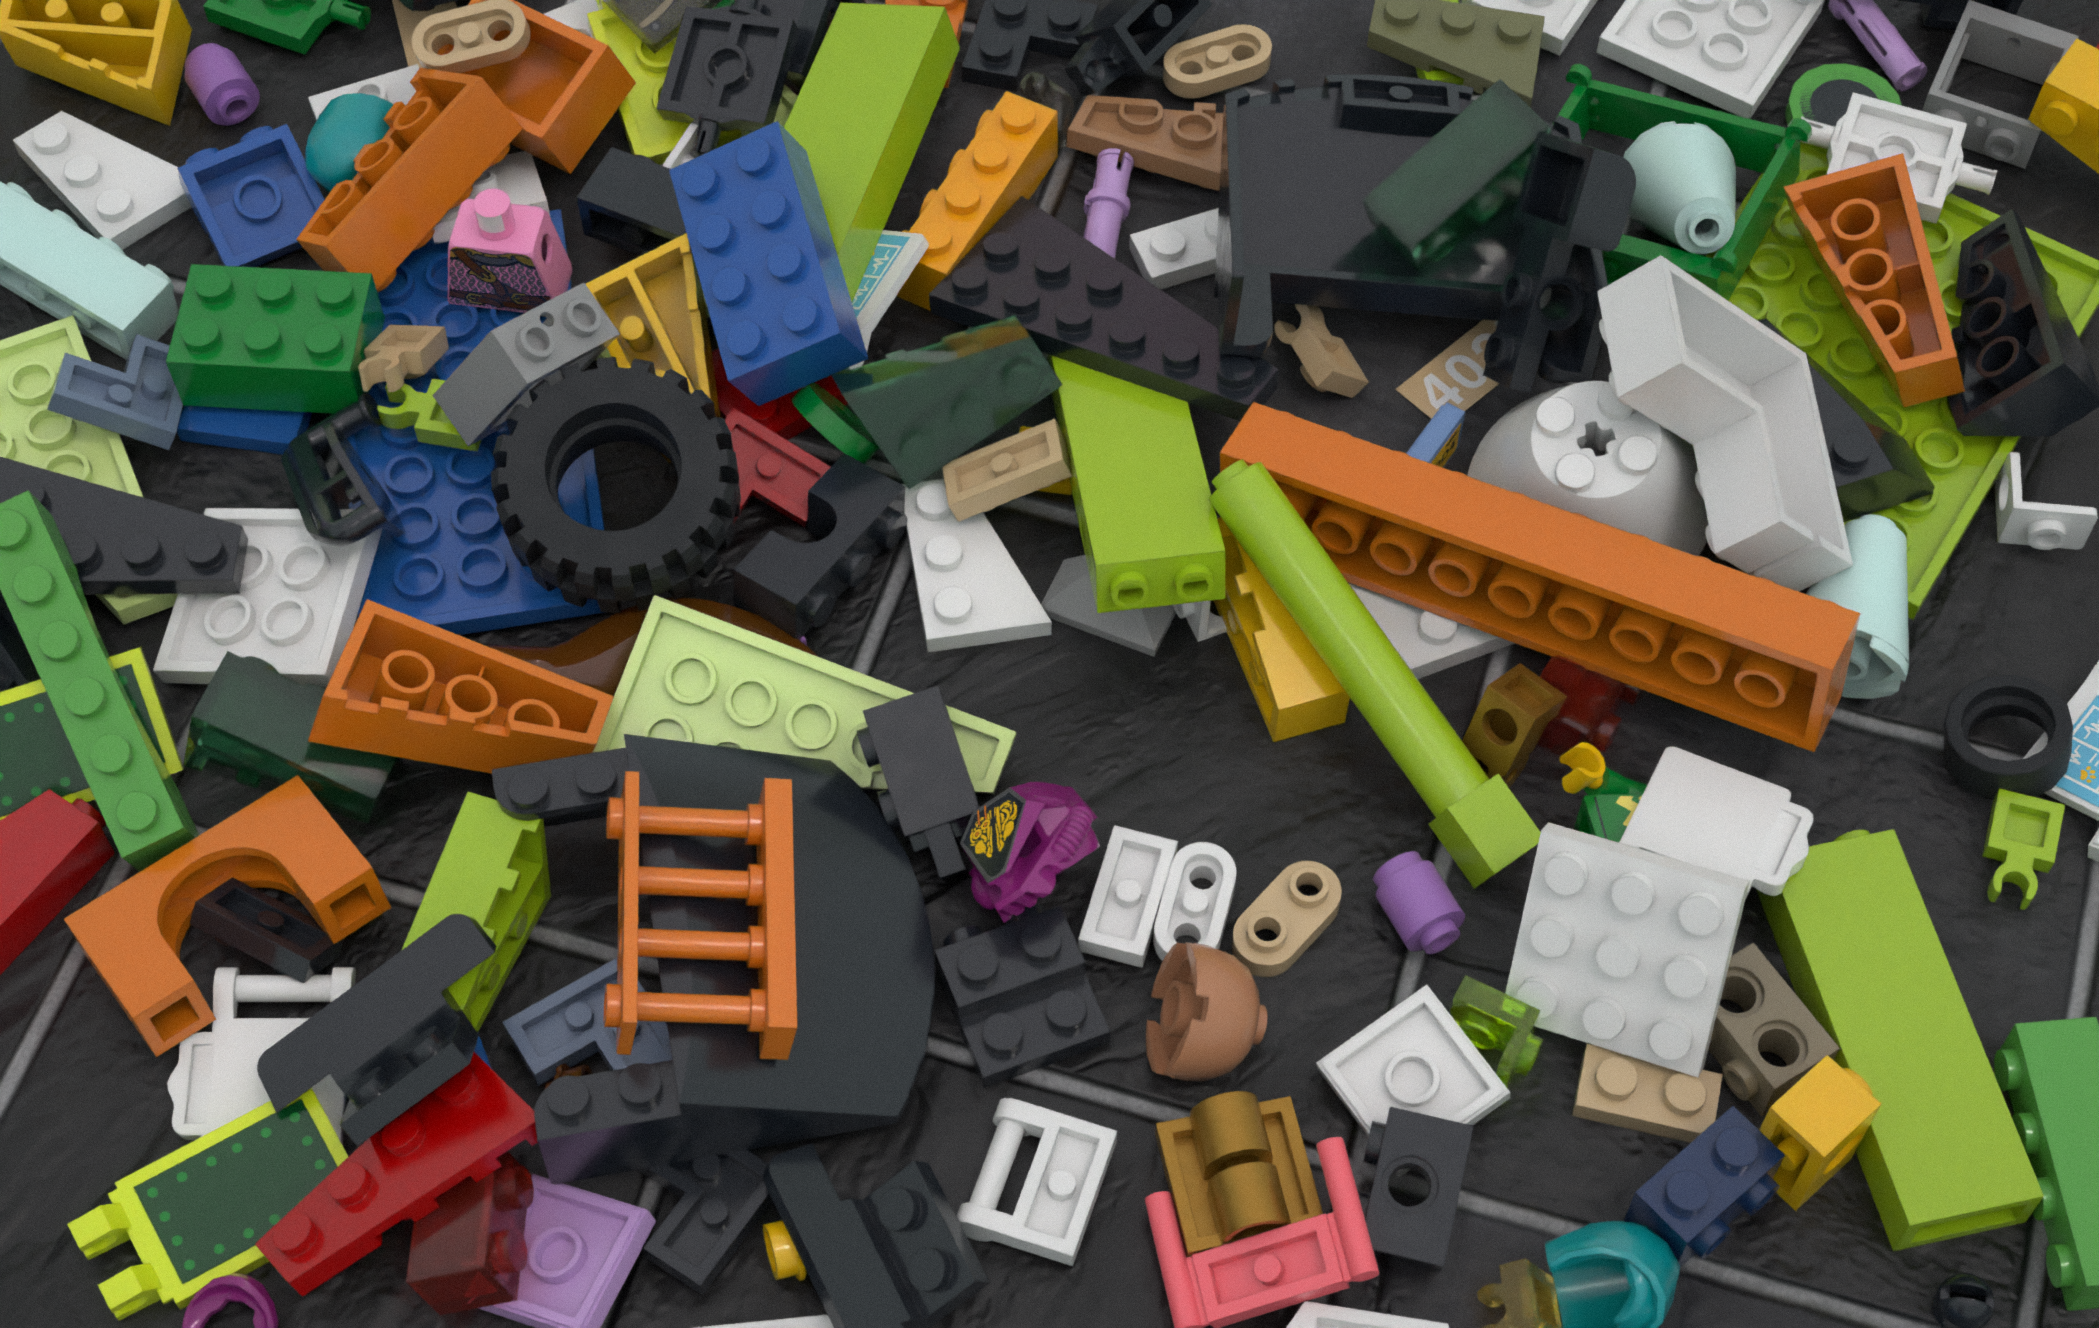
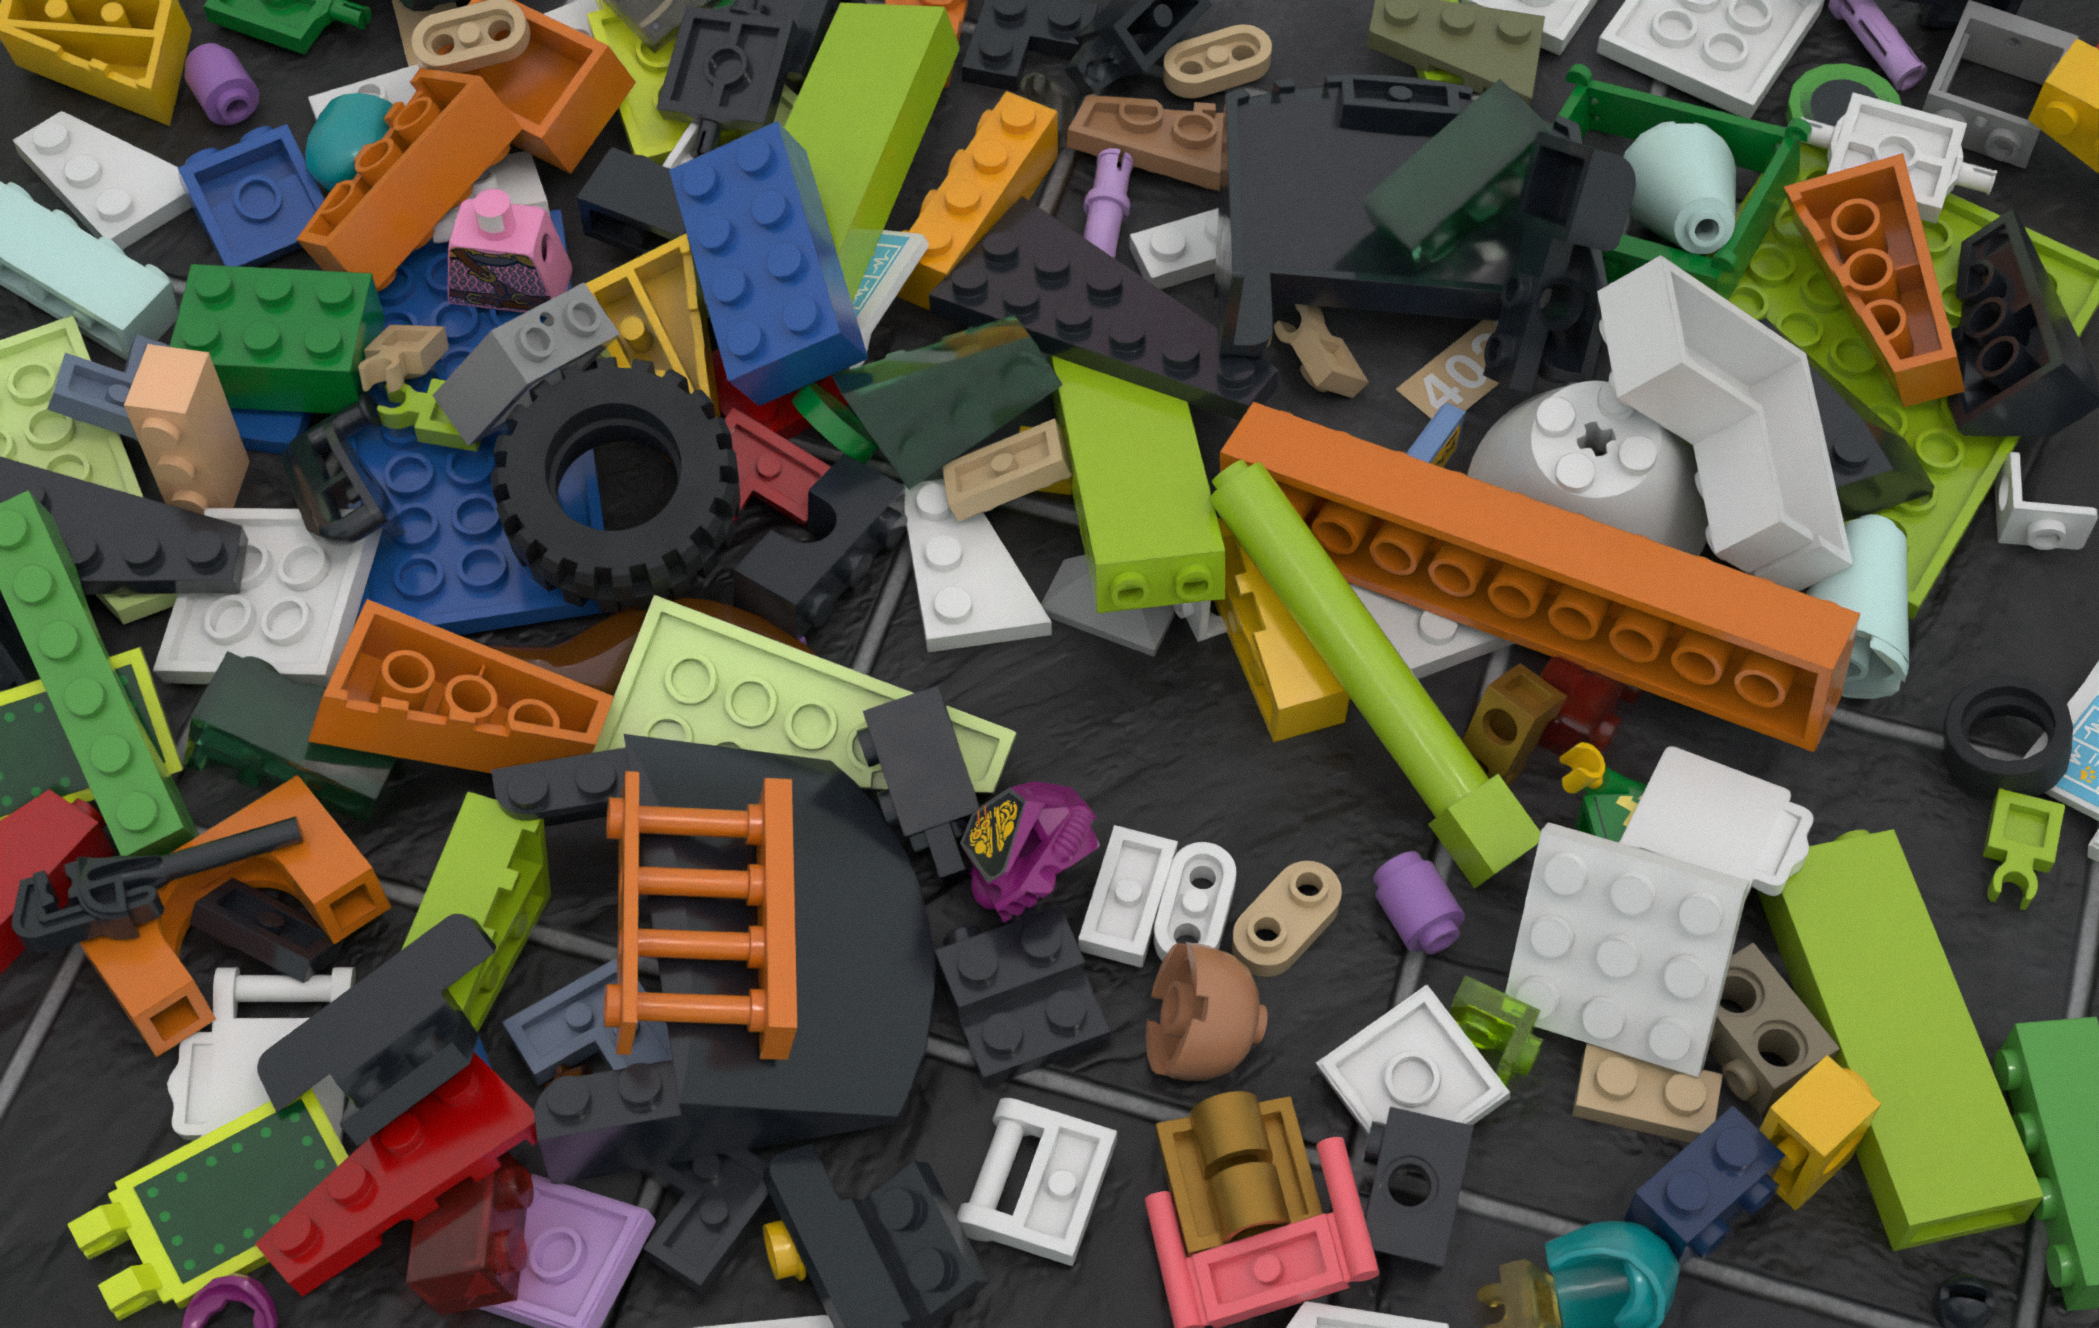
(121, 891): none -> black piece
(186, 429): none -> light nougat brick

